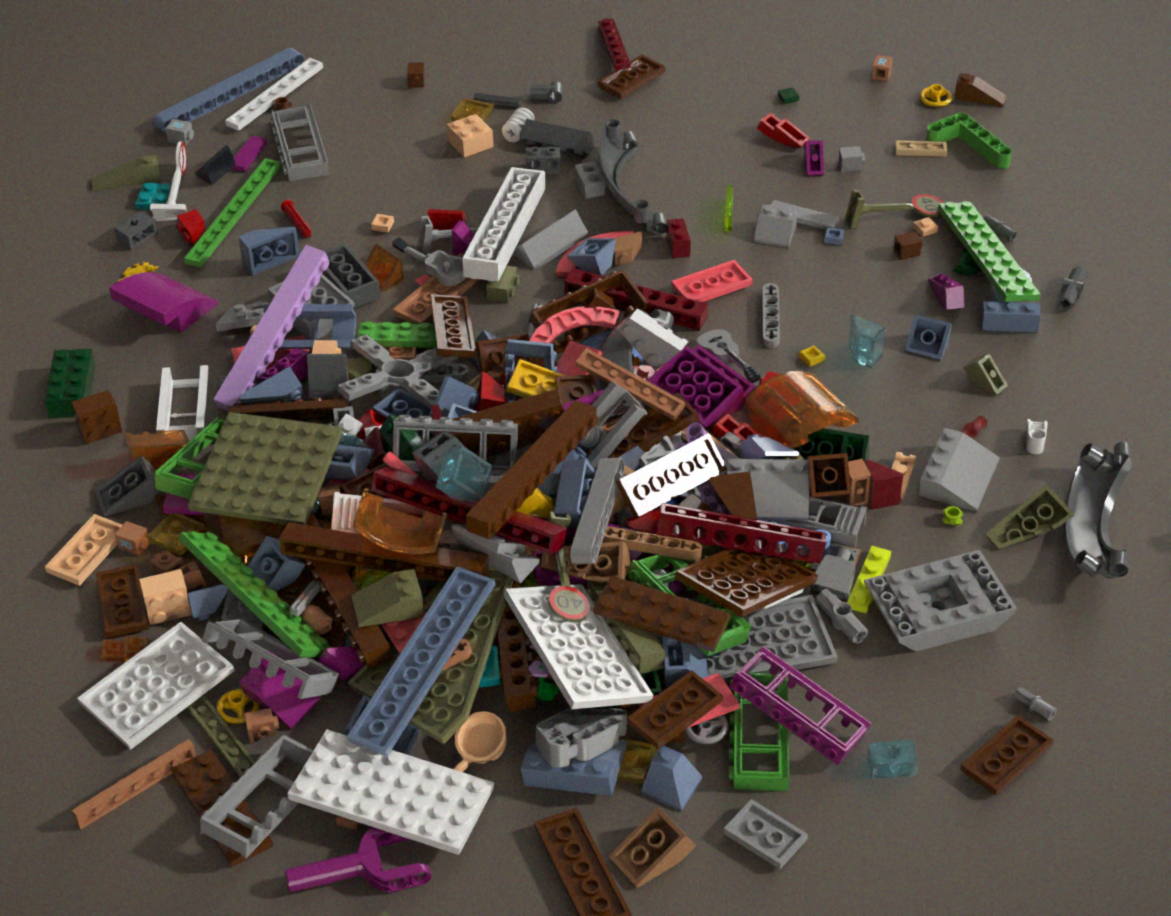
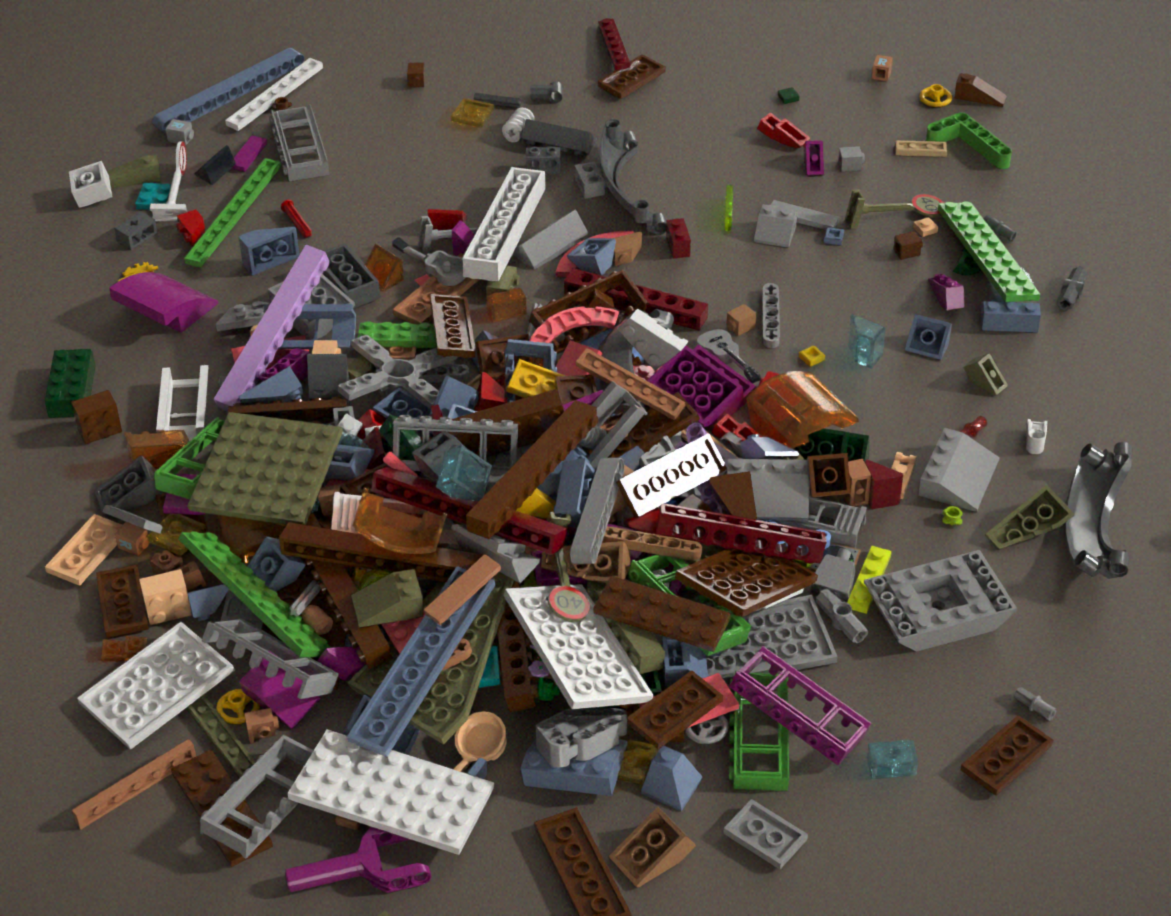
(90, 184): none -> white brick
(132, 518): none -> light grey tile
(382, 223): light nougat plate -> none
(462, 589): none -> nougat tile
(470, 135): light nougat brick -> none
(479, 768): none -> sand blue tile
(506, 304): none -> clear orange brick
(712, 282): coral plate -> none
(741, 319): none -> medium nougat brick

